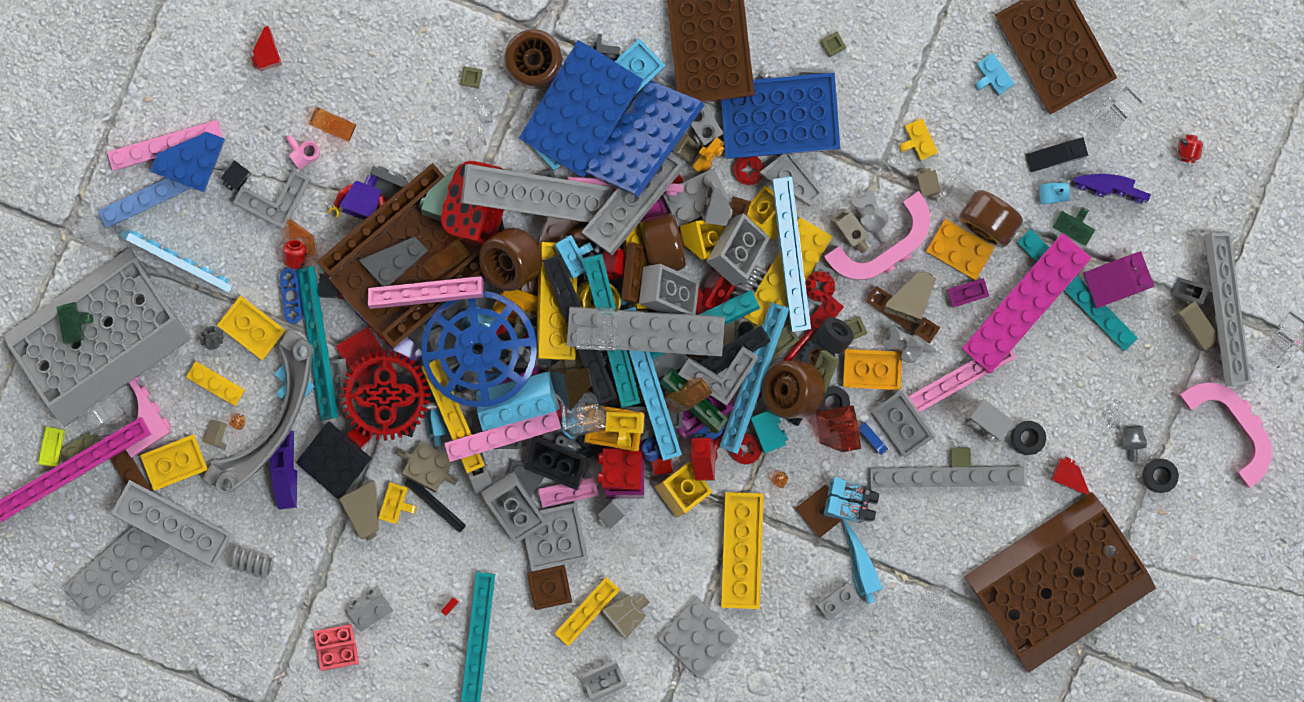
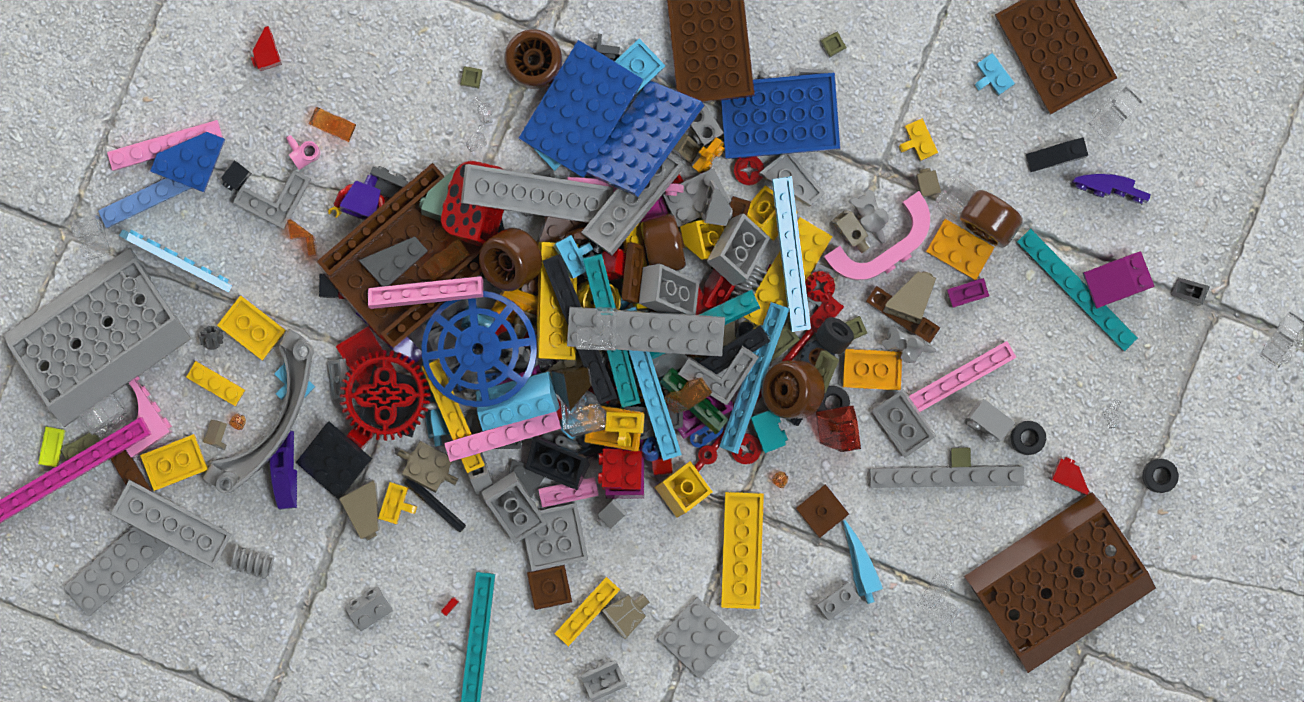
(71, 322): clear green plate -> none
(287, 311): blue beam -> none
(294, 254): red head -> none
(317, 338): teal plate -> none
(336, 647): coral slope -> none
(703, 458): red slope -> none
(850, 501): hips -> none
(872, 438): blue beam -> none
(1026, 303): dark pink plate -> none
(1054, 193): medium azure piece -> none
(1074, 227): clear green plate -> none
(1133, 439): dark grey piece -> none
(1189, 148): red head -> none
(1197, 326): dark tan slope -> none
(1227, 309): light grey plate -> none
(1249, 424): bright pink arch -> none

